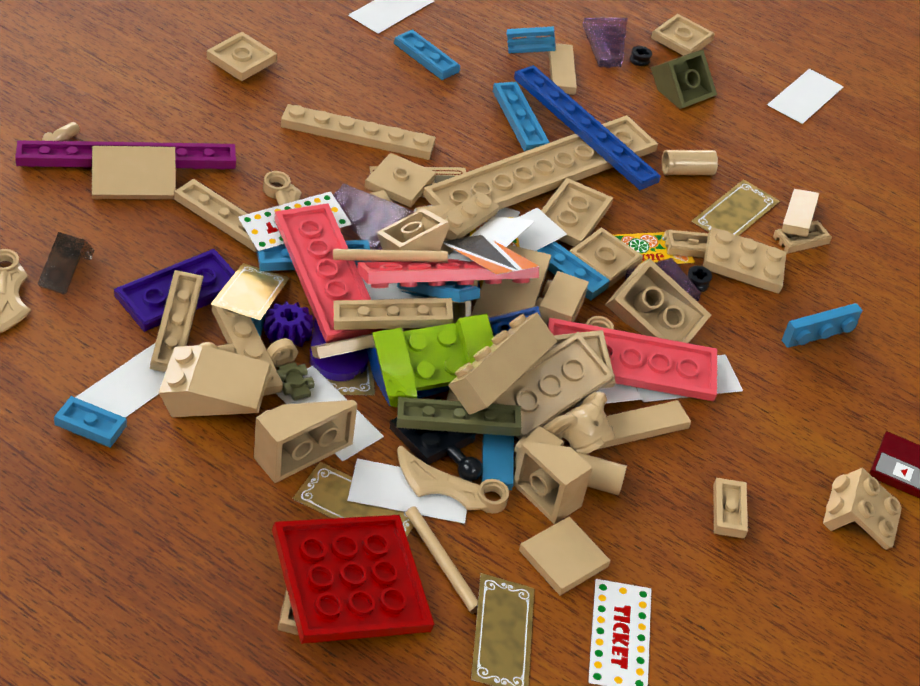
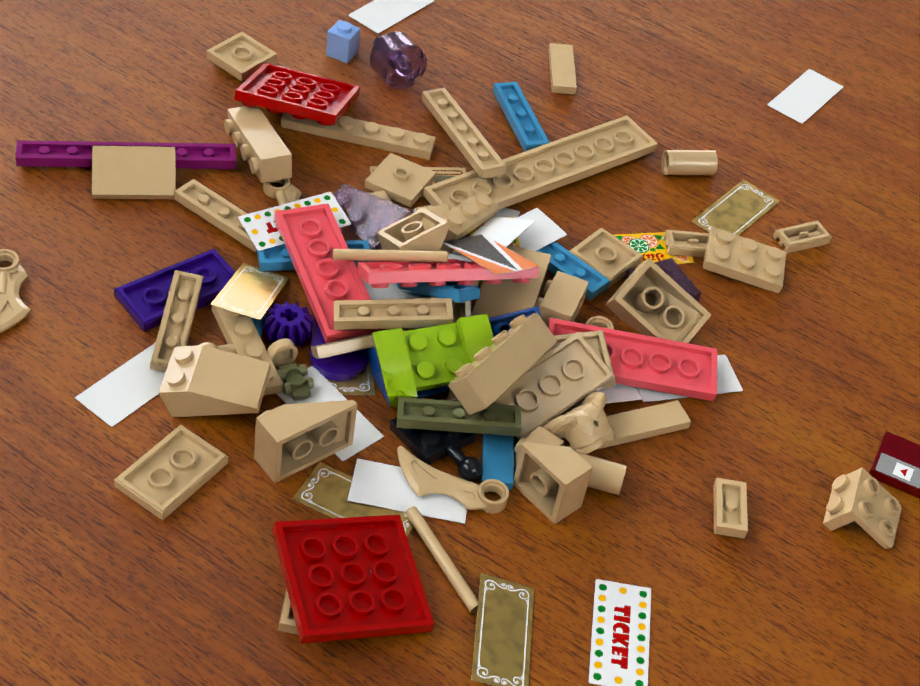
(63, 133): tan arm -> none
(63, 262): clear smoke bracket -> none
(90, 421): dark azure plate -> none
(171, 472): none -> tan tile
(259, 143): none -> tan brick
(297, 94): none -> red plate
(343, 41): none -> light blue brick
(397, 59): none -> clear purple brick
(427, 54): dark azure tile -> none
(463, 133): none -> tan plate
(531, 43): dark azure tile -> none
(564, 555): tan tile -> none
(576, 210): tan plate -> none
(587, 128): blue tile -> none
(606, 39): clear purple wing -> none
(640, 56): black bush -> none
(682, 35): tan plate -> none
(685, 79): olive slope -> none
(704, 277): black bush -> none
(800, 212): tile -> none
(821, 325): dark azure plate -> none

